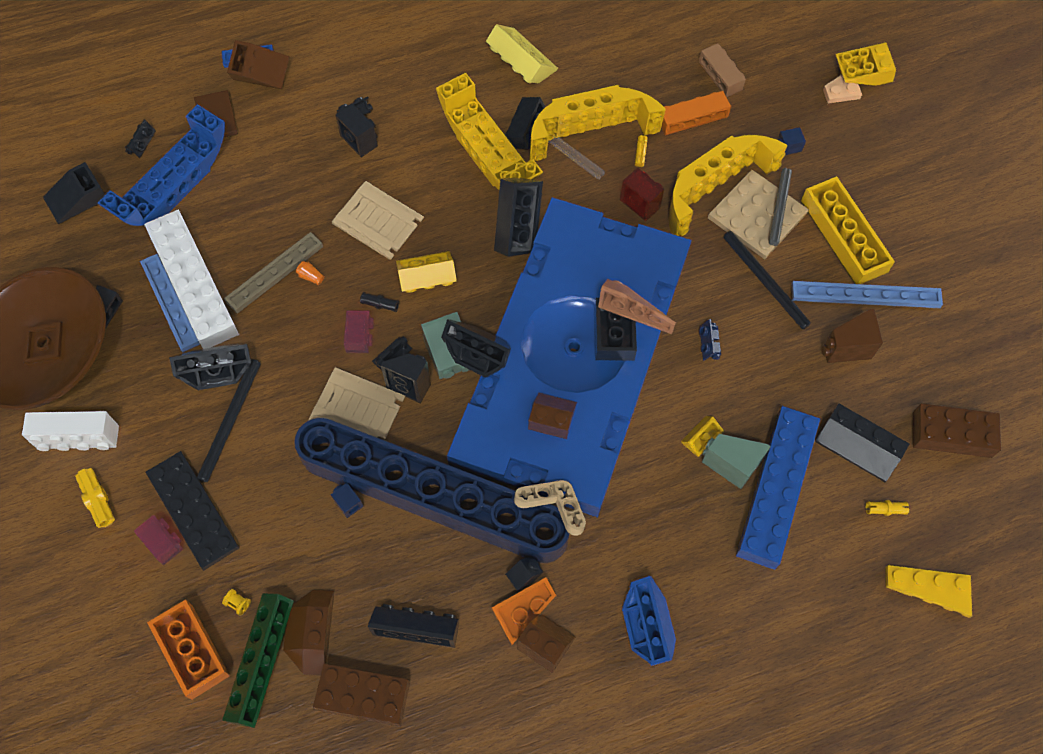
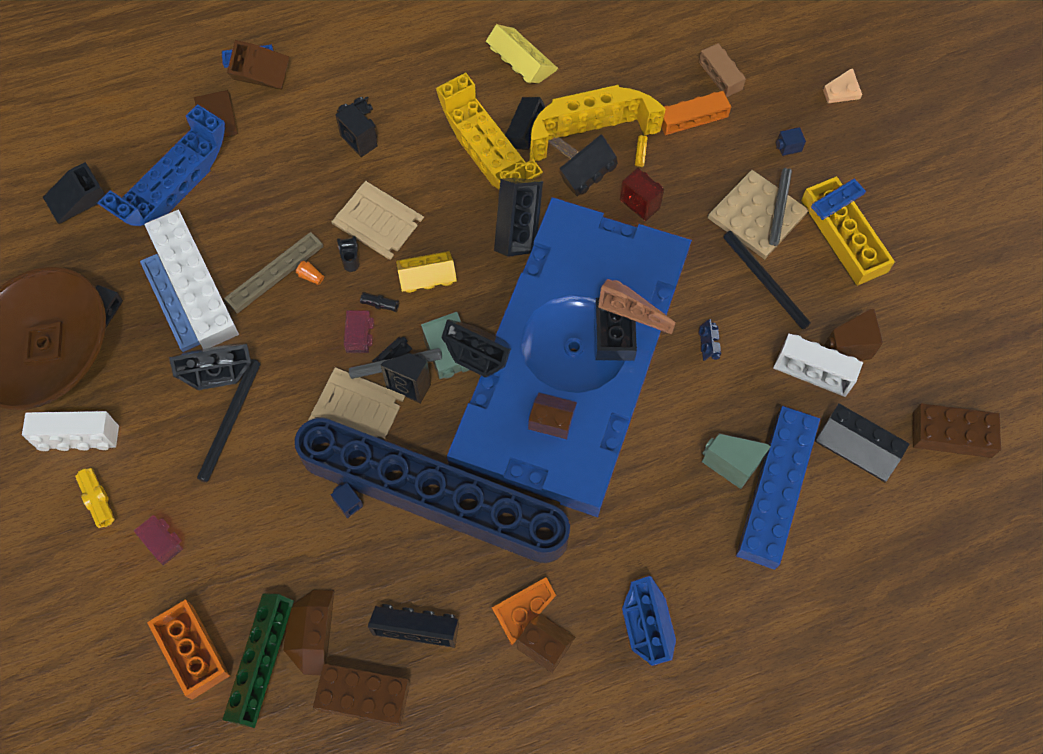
(140, 139): black hinge -> none
(192, 510): black plate -> none
(236, 602): yellow bush -> none
(349, 250): none -> black piece
(375, 367): none -> dark grey axle
(524, 573): black brick -> none
(555, 496): tan beam -> none
(589, 166): none -> black slope
(701, 434): yellow slope -> none
(715, 169): yellow slope -> none
(818, 365): none -> white brick
(838, 199): none -> blue tile
(866, 294): medium blue plate -> none
(867, 65): yellow slope -> none
(887, 508): yellow pin -> none
(941, 588): yellow wing -> none

